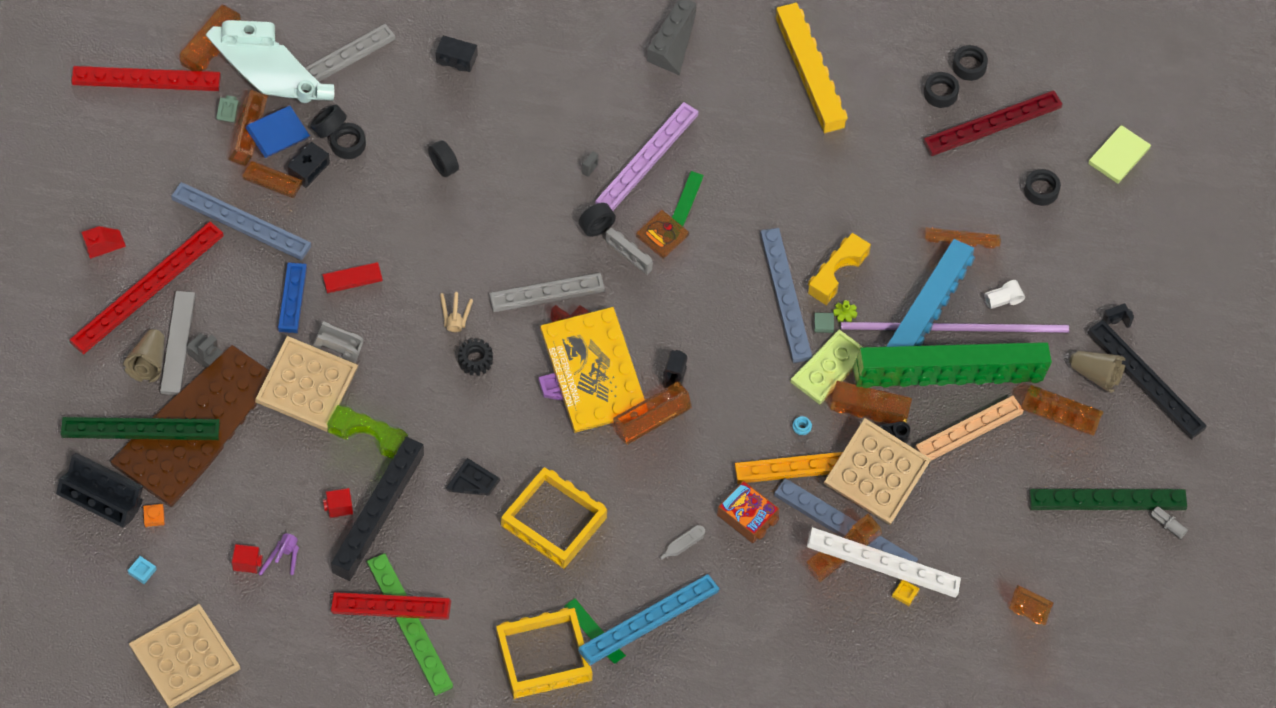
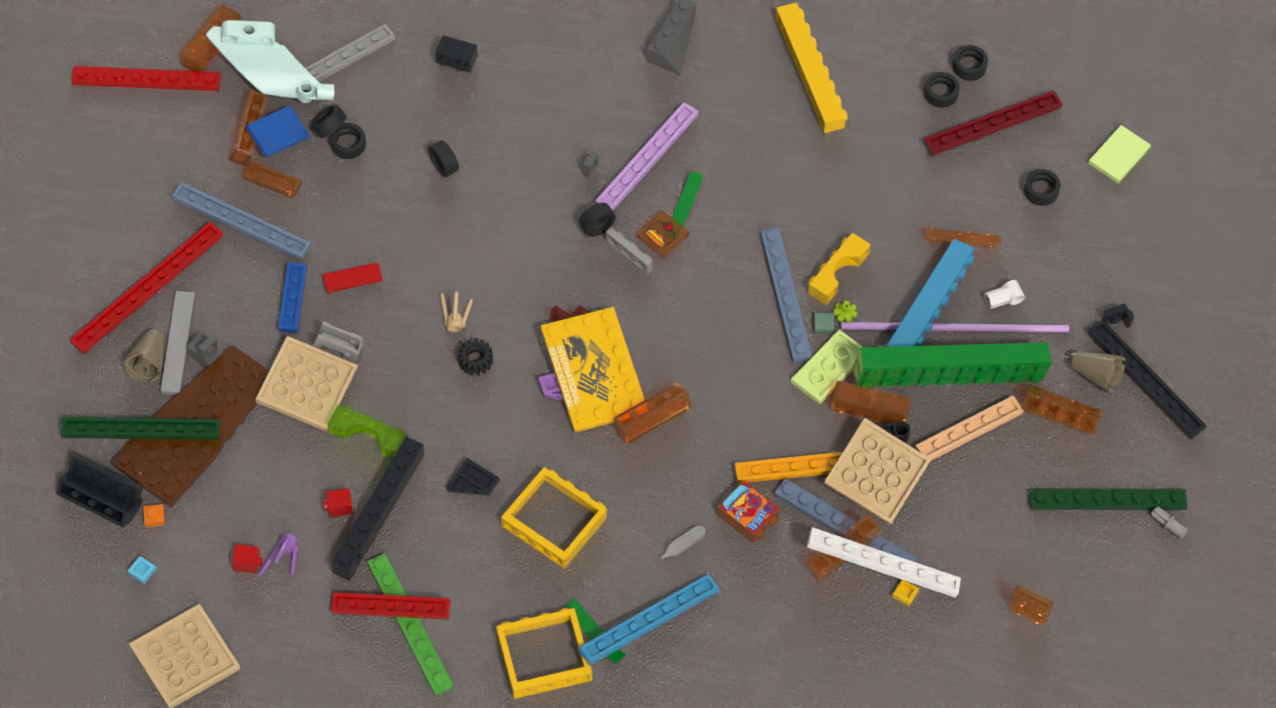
(102, 240): red slope -> none
(228, 109): sand green bracket -> none
(309, 164): black brick -> none
(546, 292): light grey tile -> none
(675, 368): black brick -> none
(802, 421): medium azure plate -> none

